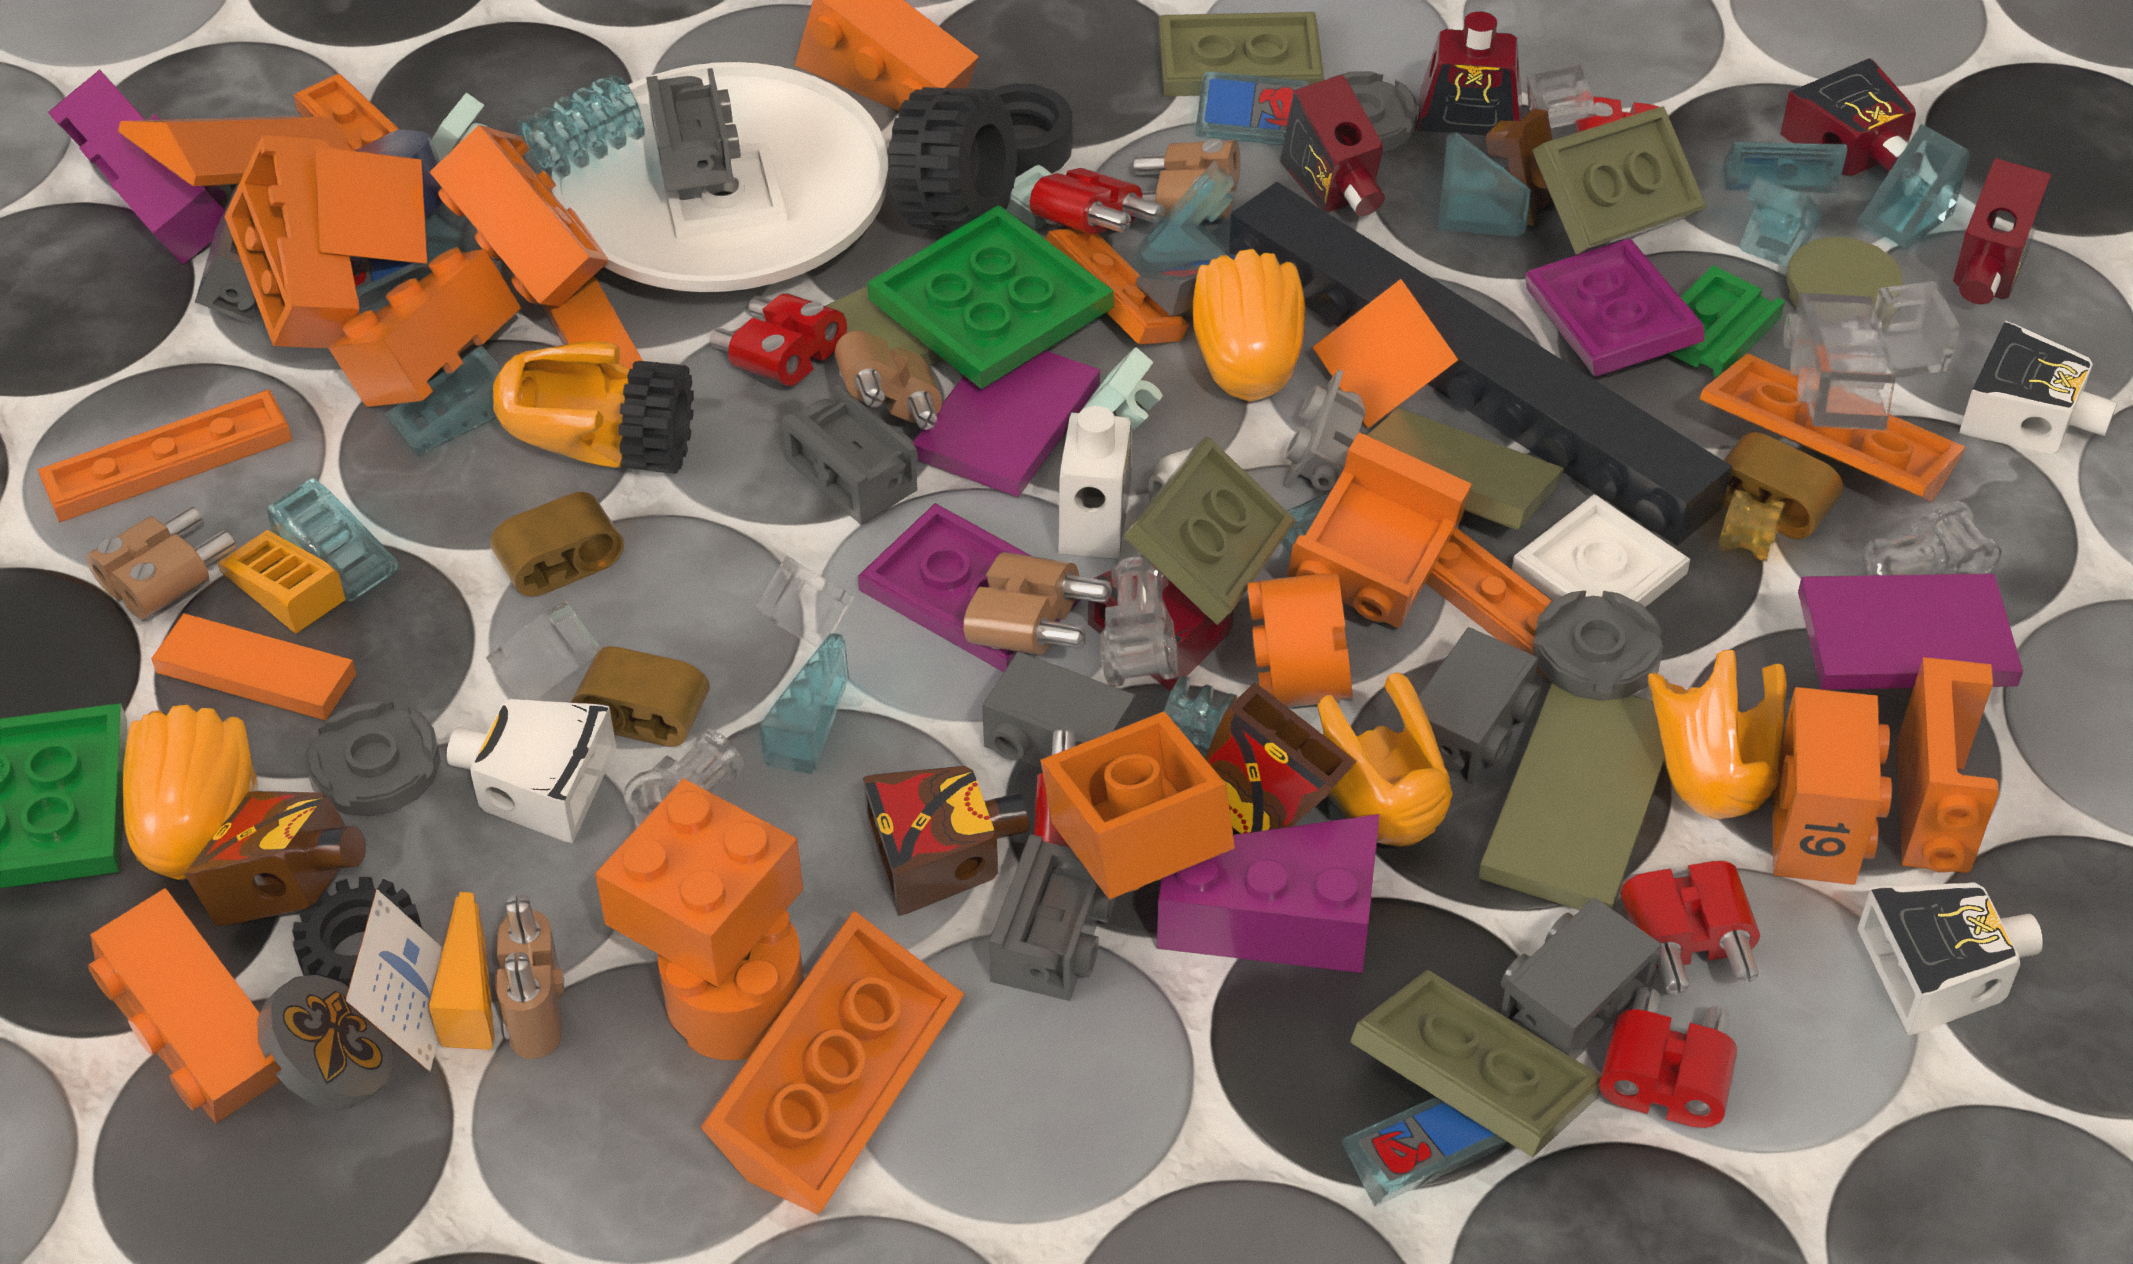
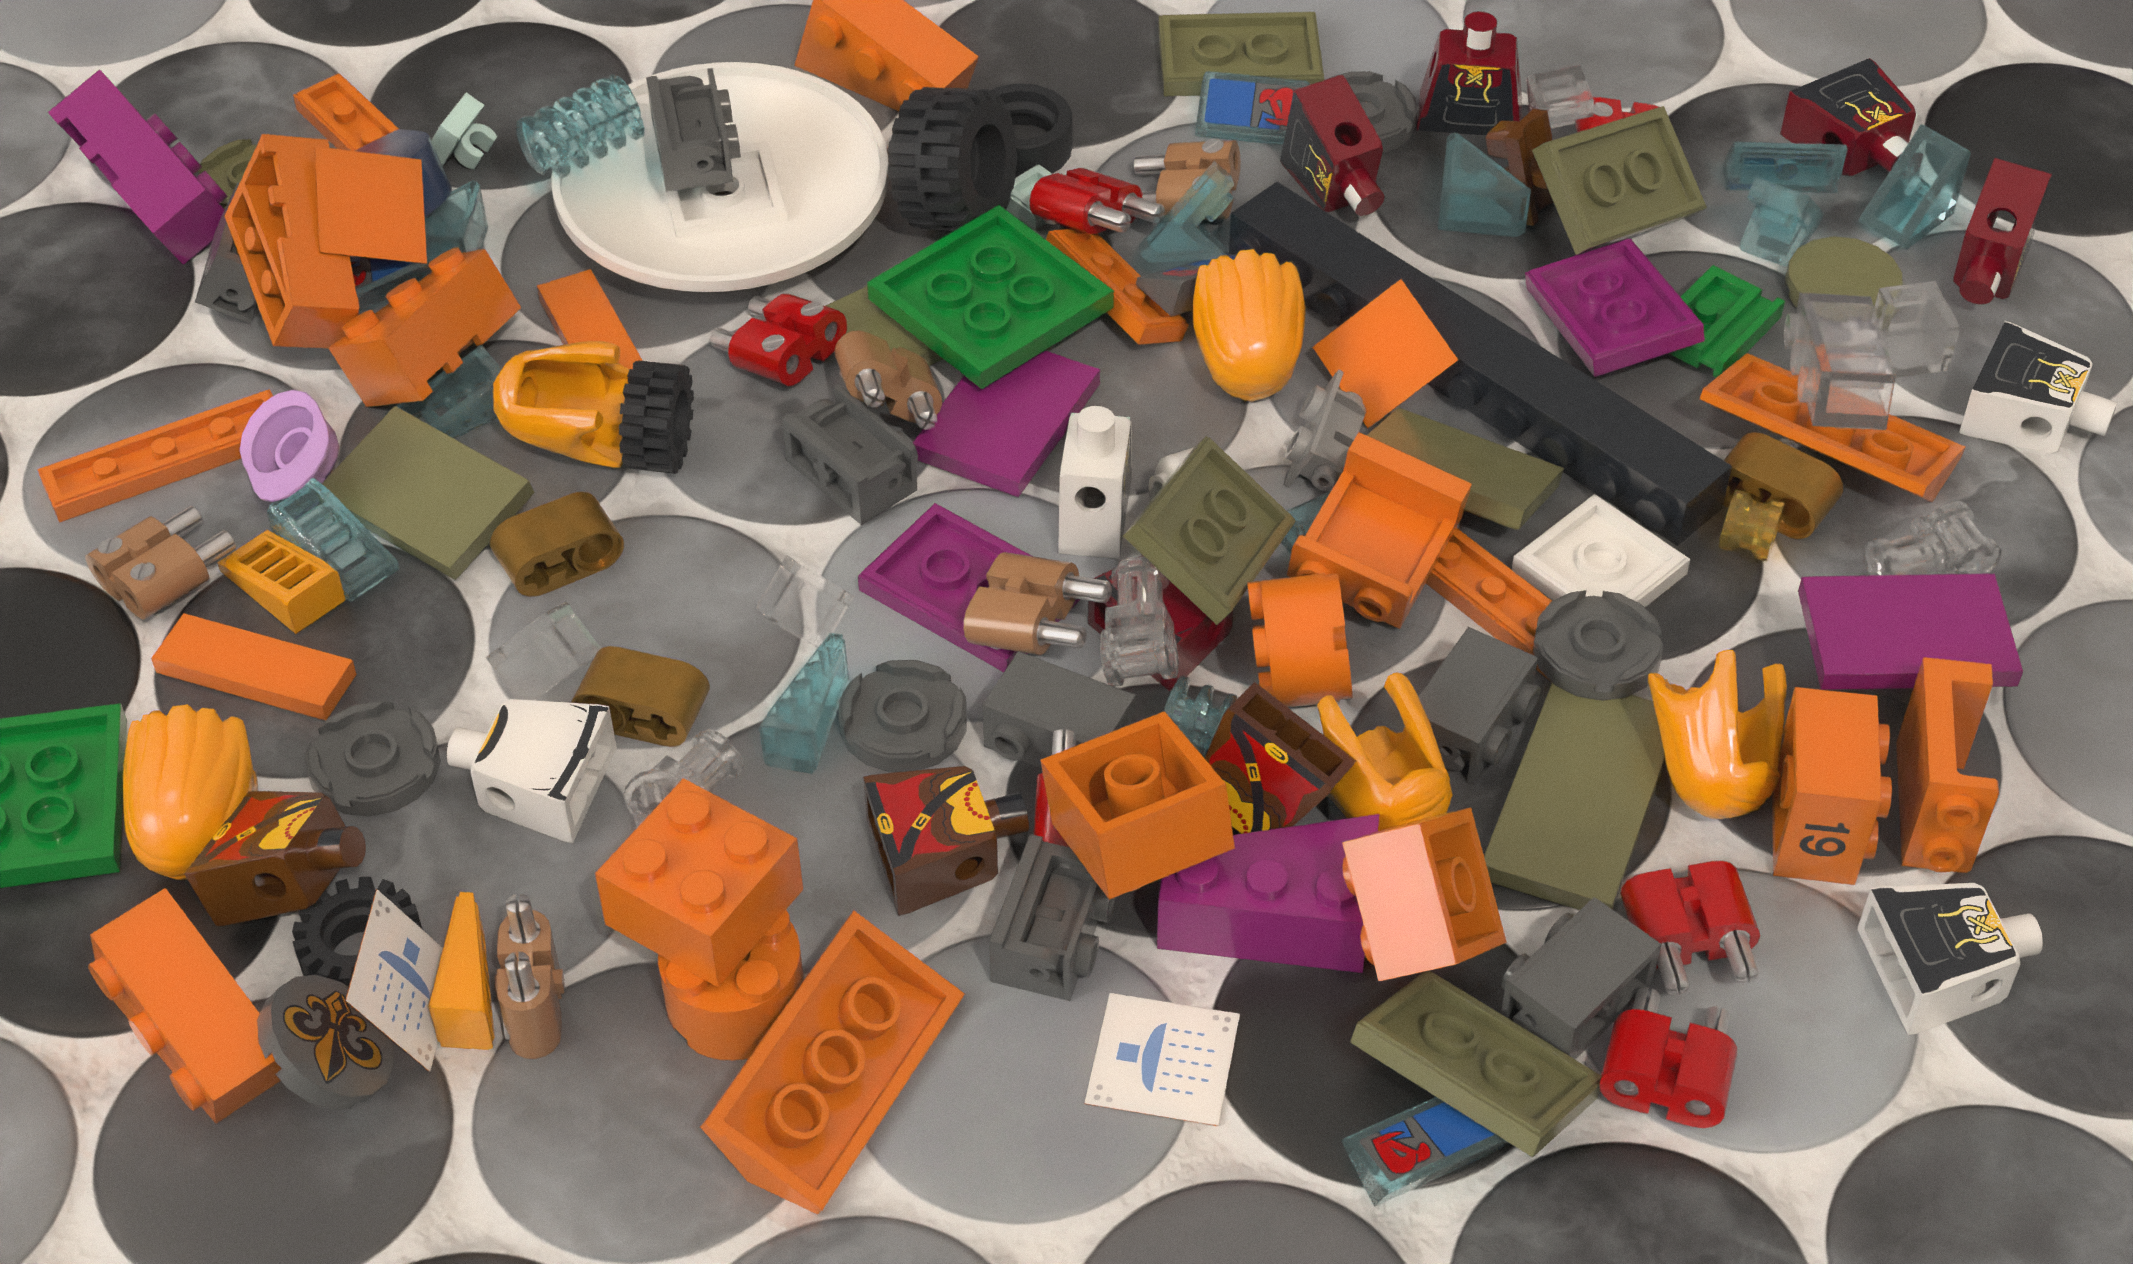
(220, 148): orange slope -> none
(287, 445): none -> lavender piece
(427, 491): none -> olive tile
(518, 216): orange wedge -> none
(903, 716): none -> dark grey tile
(1124, 387): light aqua tile -> none
(1163, 1059): none -> white sticker
(1423, 894): none -> brick

